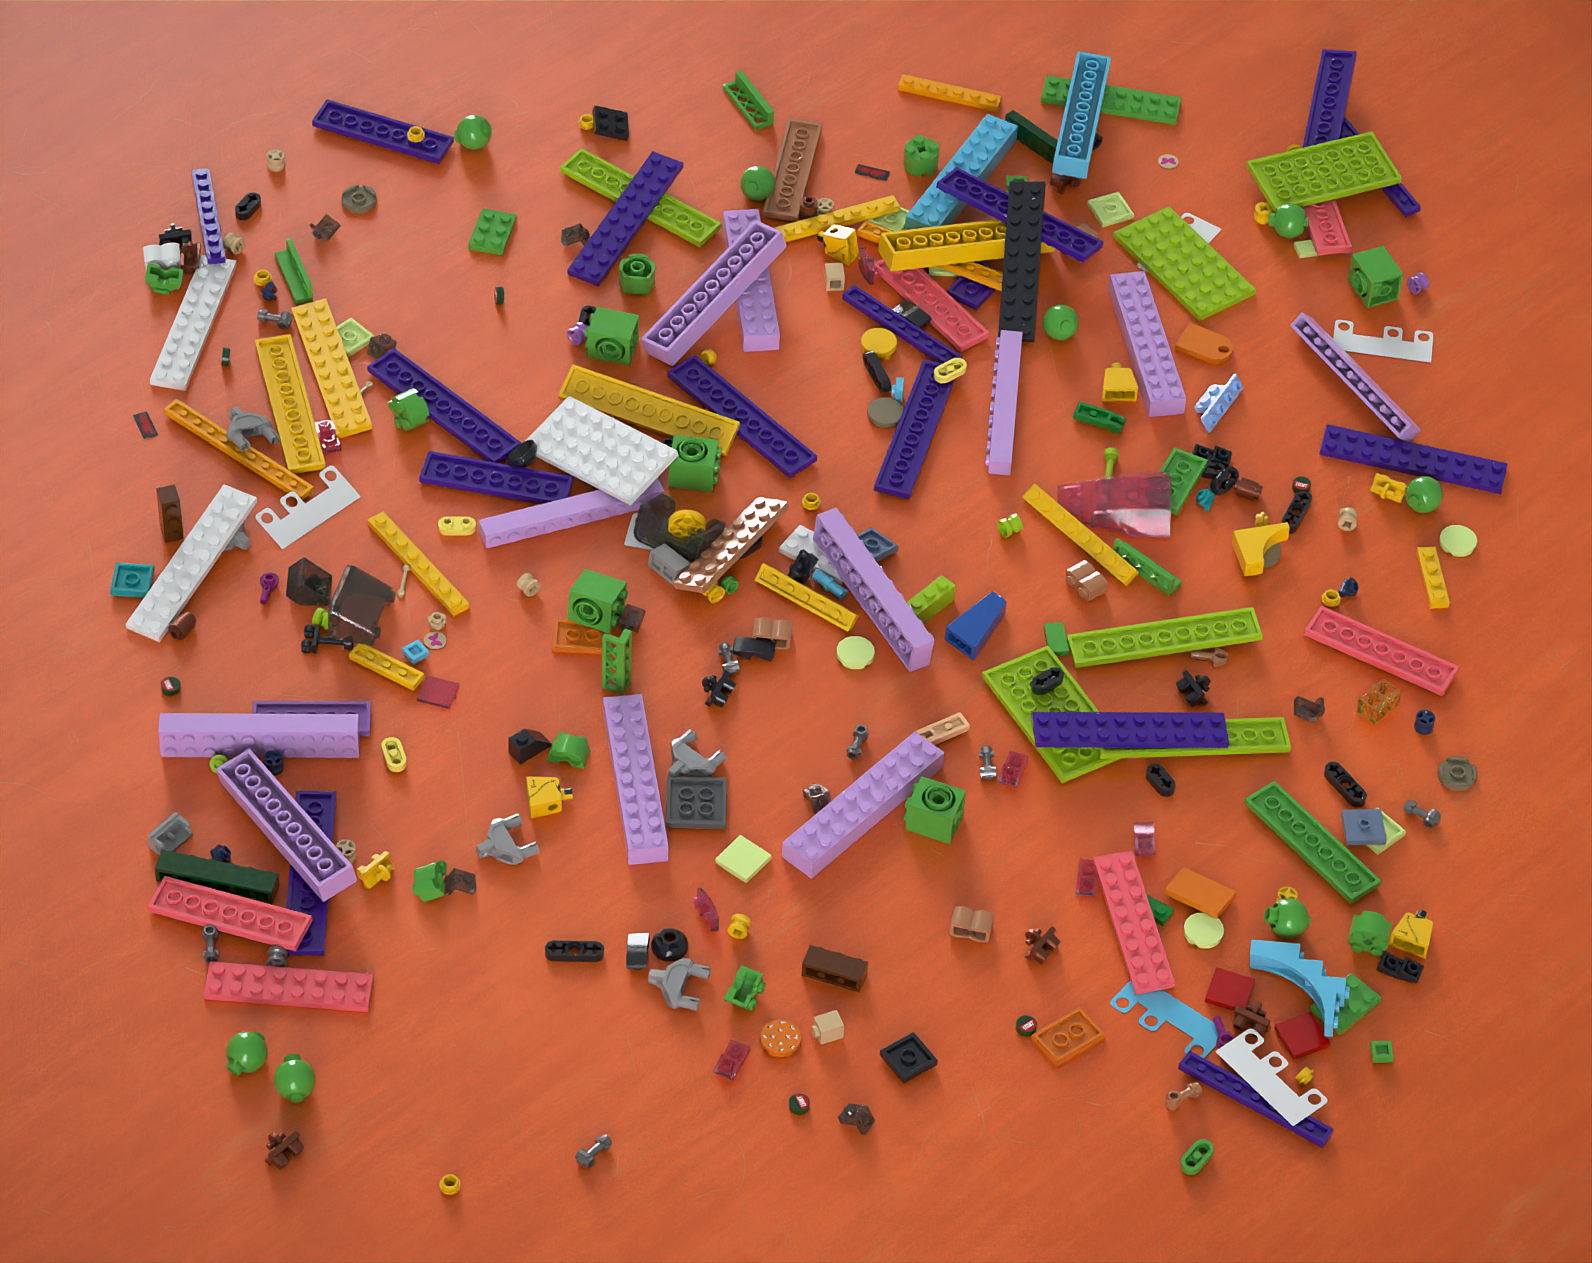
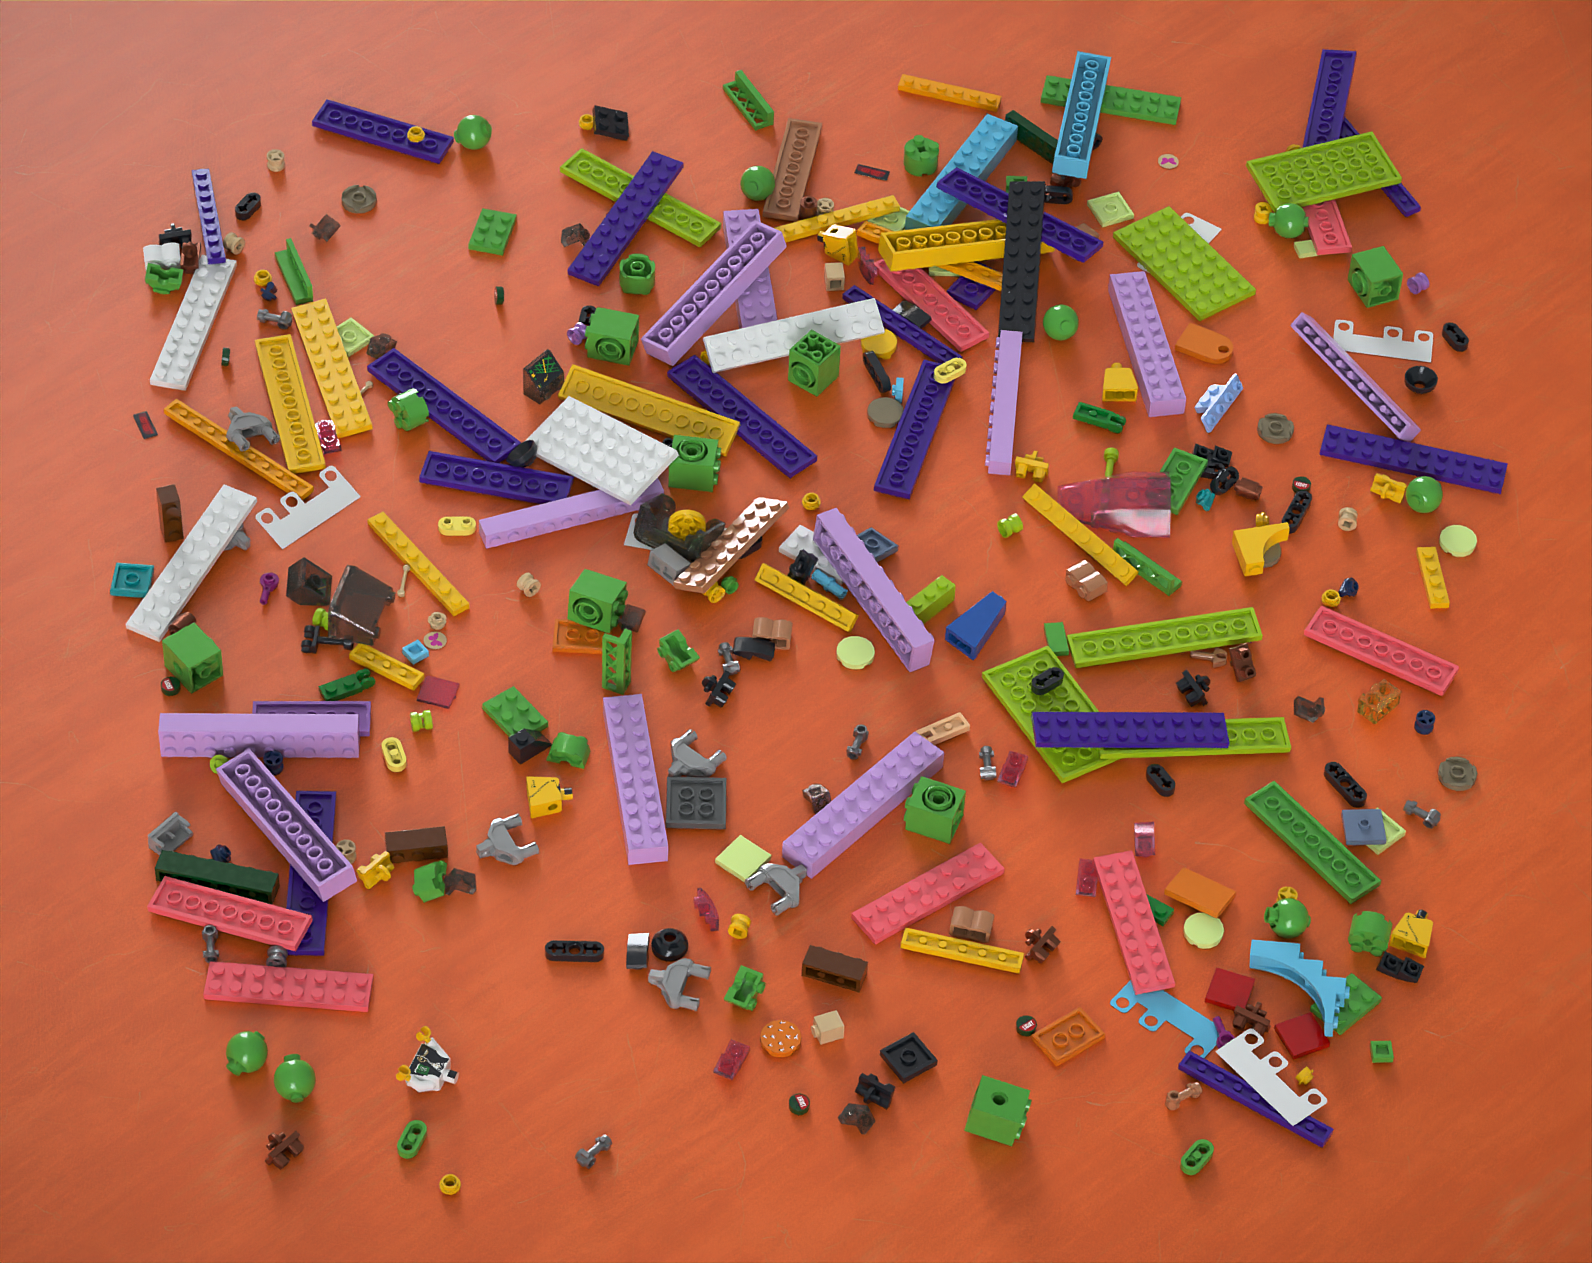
(192, 657): none -> bright green brick
(347, 686): none -> green hinge
(411, 1141): none -> bright green plate
(416, 720): none -> lime wheel
(416, 844): none -> reddish brown brick
(429, 1067): none -> torso
(514, 712): none -> bright green plate
(542, 377): none -> slope
(676, 651): none -> bright green cylinder
(775, 338): none -> white plate
(783, 881): none -> light grey connector
(814, 363): none -> bright green brick
(874, 1090): none -> black hips
(927, 893): none -> coral plate
(962, 950): none -> yellow plate
(998, 1111): none -> bright green brick
(1031, 464): none -> yellow hips
(1057, 193): none -> black beam
(1242, 662): none -> copper hips
(1275, 428): none -> dark tan tile
(1421, 375): none -> black piece
(1452, 334): none -> black beam

